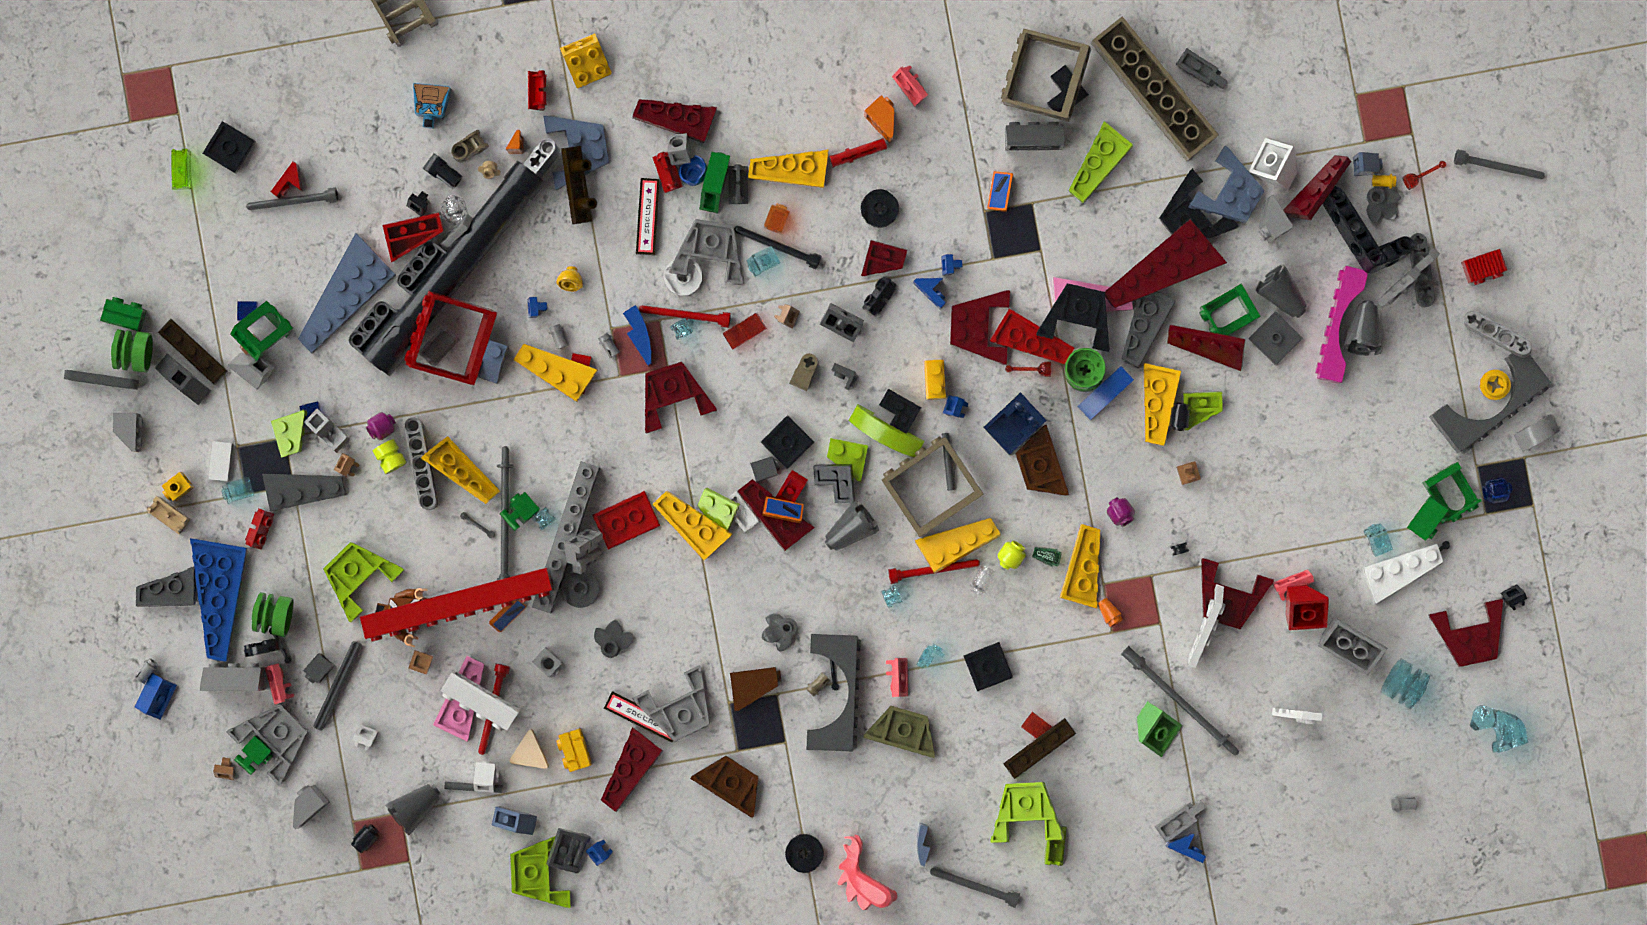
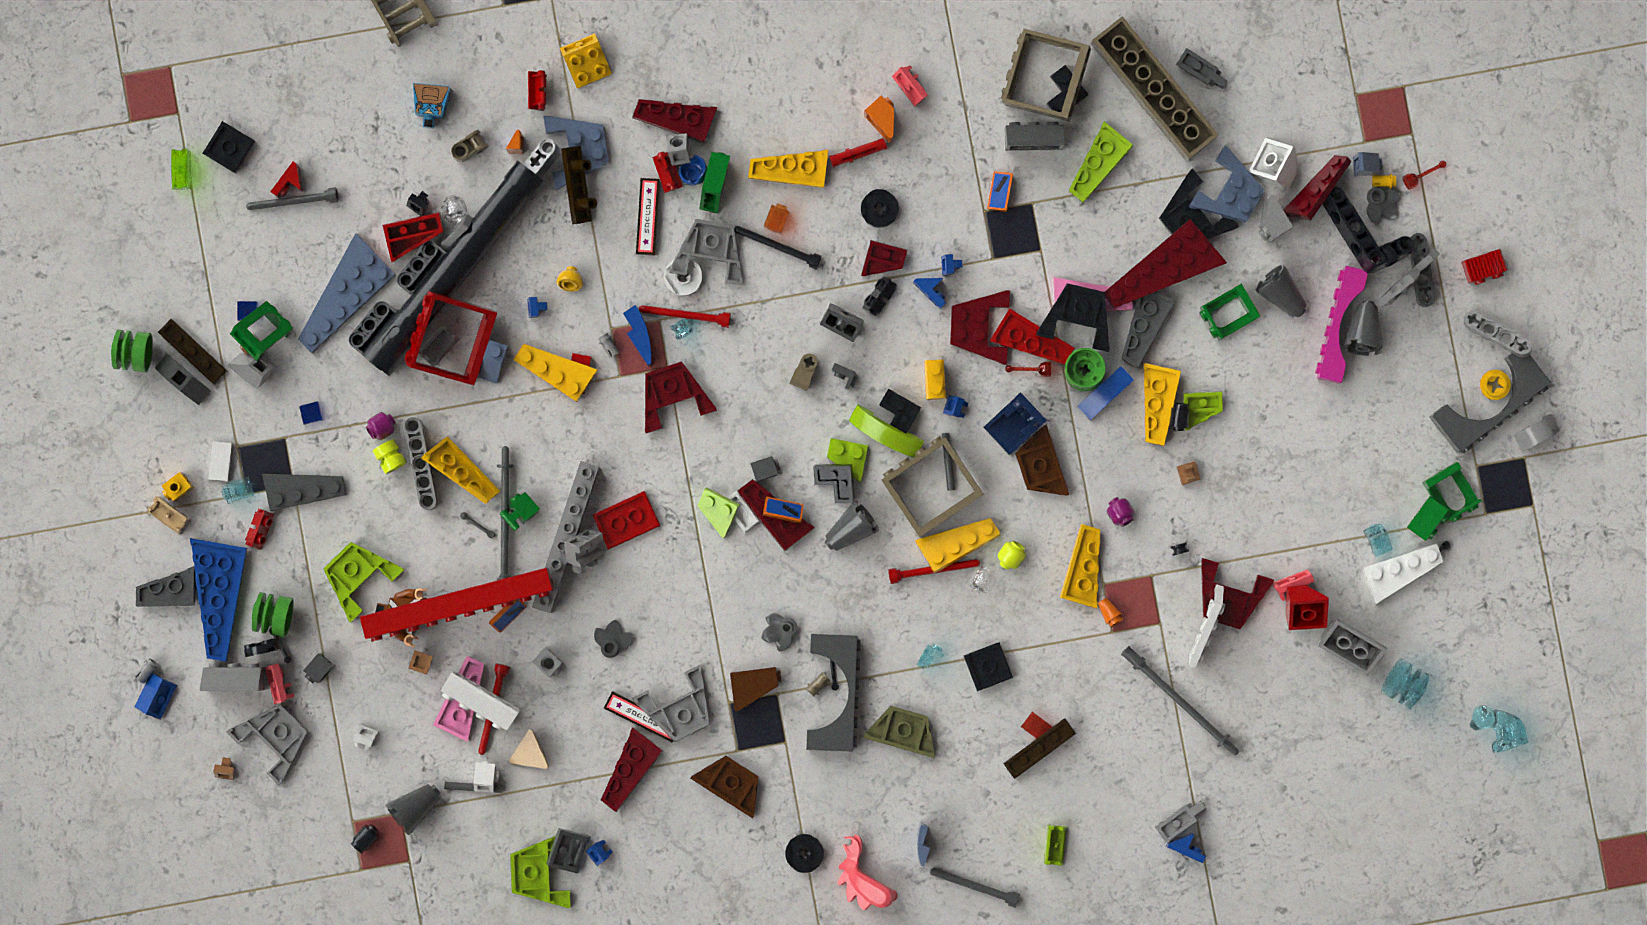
(101, 379): dark grey beam -> none
(122, 314): green brick -> none
(127, 429): light grey slope -> none
(256, 751): green brick -> none
(289, 433): lime wing -> none
(307, 805): light grey slope -> none
(326, 430): light grey slope -> none
(337, 685): dark grey axle -> none
(344, 465): medium nougat tile -> none
(439, 169): black piece -> none
(489, 169): tan plate -> none
(514, 820): sand blue slope -> none
(543, 518): clear light blue wheel -> none
(558, 336): light grey pin -> none
(574, 750): yellow brick -> none
(589, 594): dark grey plate -> none
(697, 529): yellow wing -> none
(738, 184): dark grey hinge -> none
(744, 331): clear red slope -> none
(762, 261): clear light blue bracket -> none
(787, 441): black plate -> none
(788, 315): medium nougat tile -> none
(792, 487): red slope -> none
(891, 596): clear light blue wheel -> none
(899, 674): coral plate -> none
(1026, 803): lime wing -> none
(1047, 555): clear green cone -> none
(1156, 728): bright green slope -> none
(1213, 346): dark red wing -> none
(1275, 338): dark grey plate -> none
(1301, 716): white wing -> none
(1403, 804): light grey pin -> none
(1462, 157): dark grey piece -> none
(1475, 642): dark red wing -> none
(1497, 490): clear blue head -> none
(1514, 596): black tile -> none

